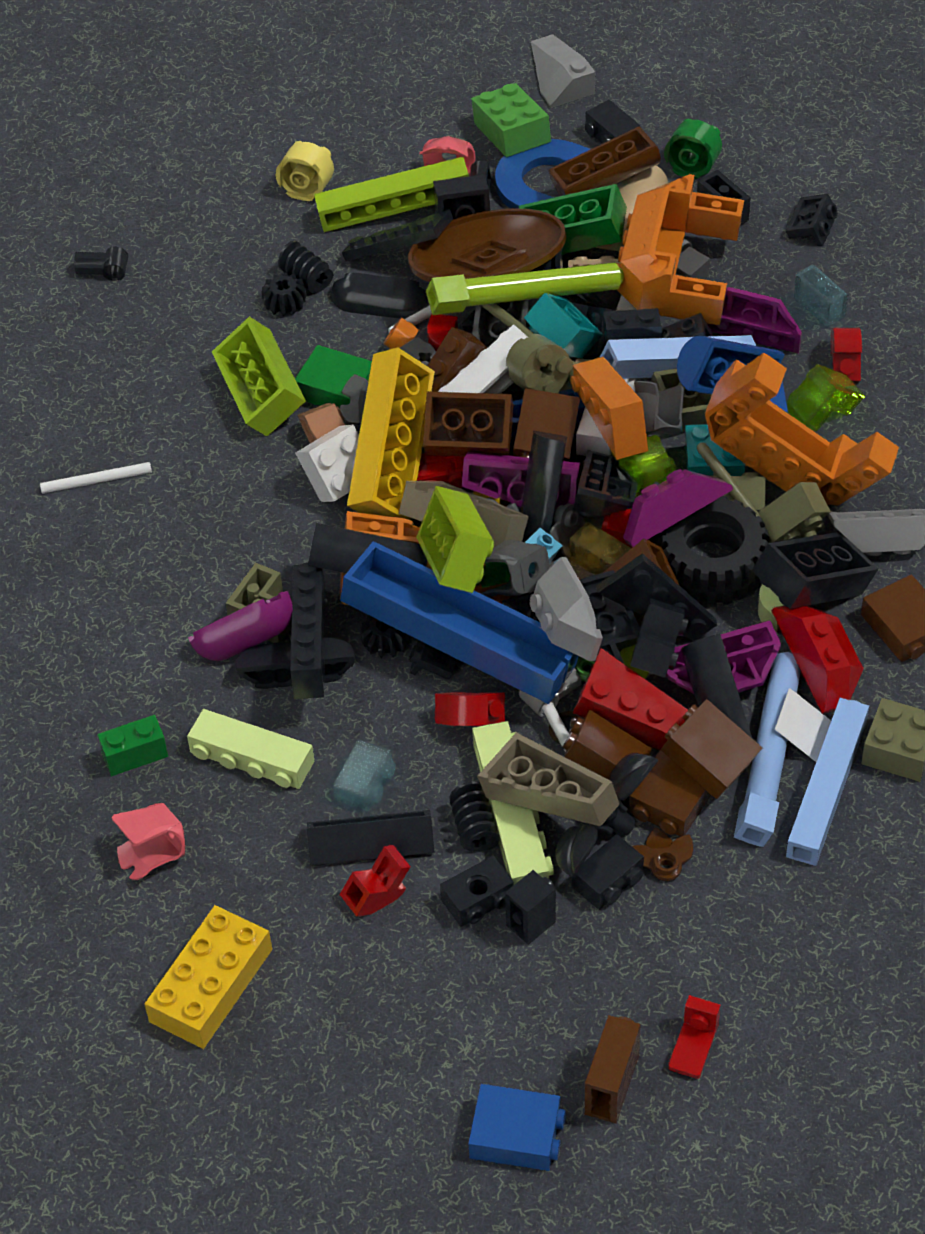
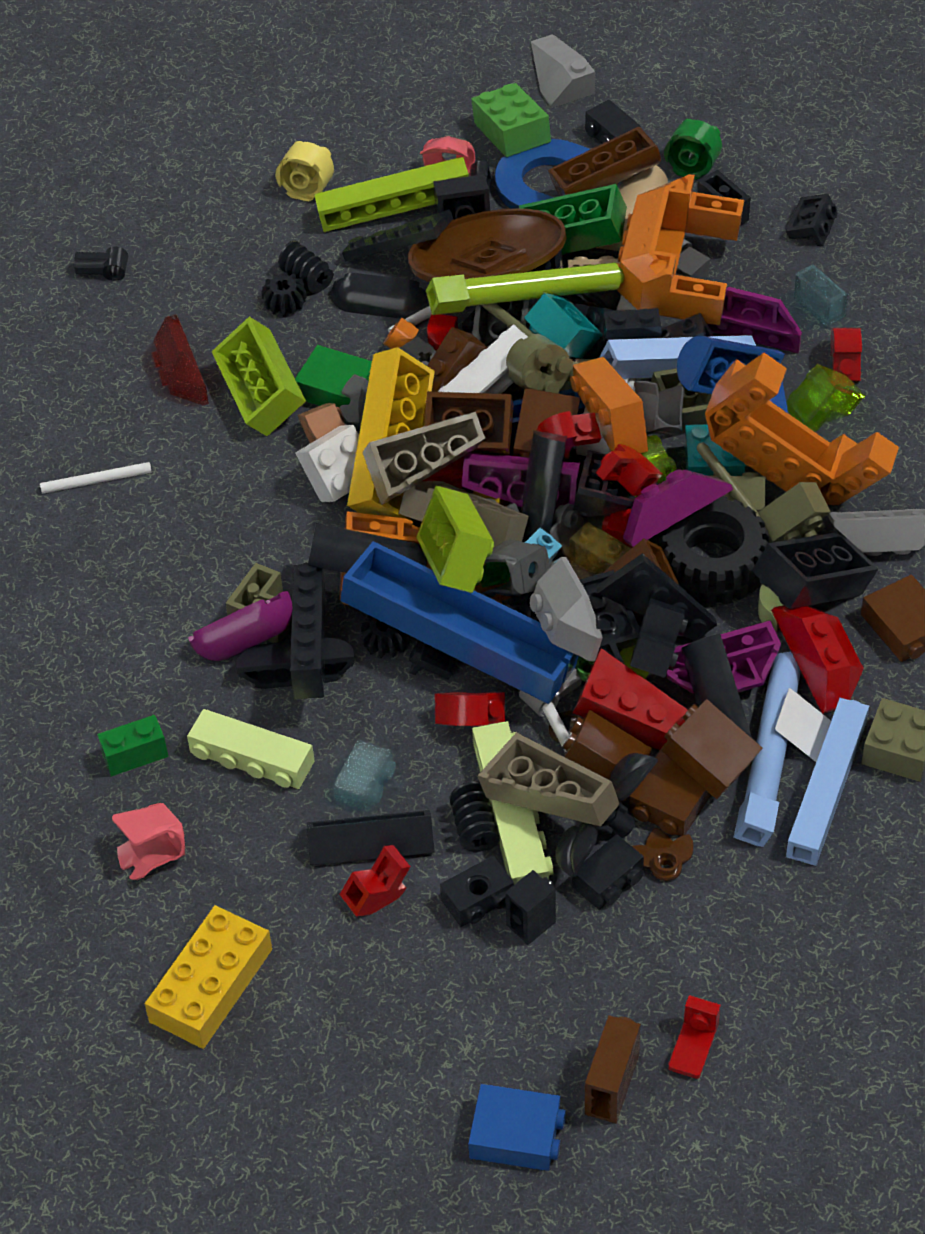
(177, 363): none -> clear red wedge
(414, 455): none -> dark tan wedge
(579, 429): none -> red brick
(629, 469): none -> red brick

